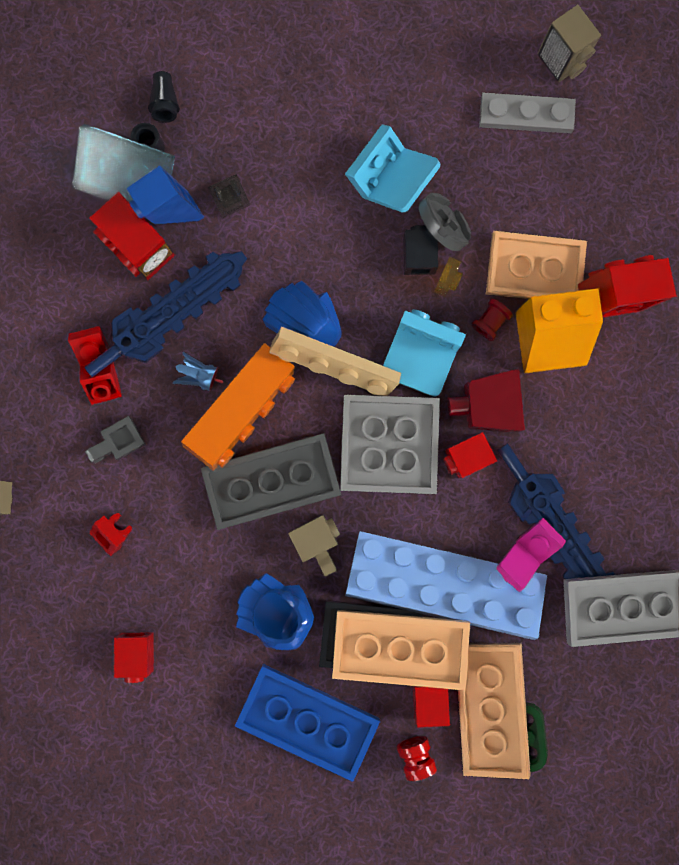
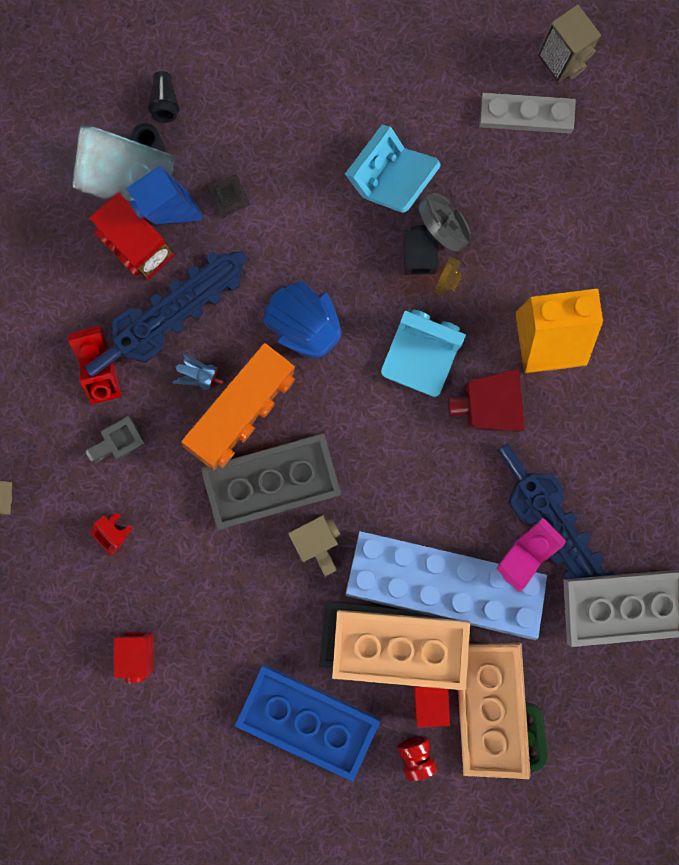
(275, 613): blue hair -> none
(334, 362): tan plate -> none
(390, 444): light grey plate -> none
(469, 456): red brick -> none
(492, 319): dark red bush -> none
(534, 265): light nougat tile -> none
(631, 286): red brick -> none

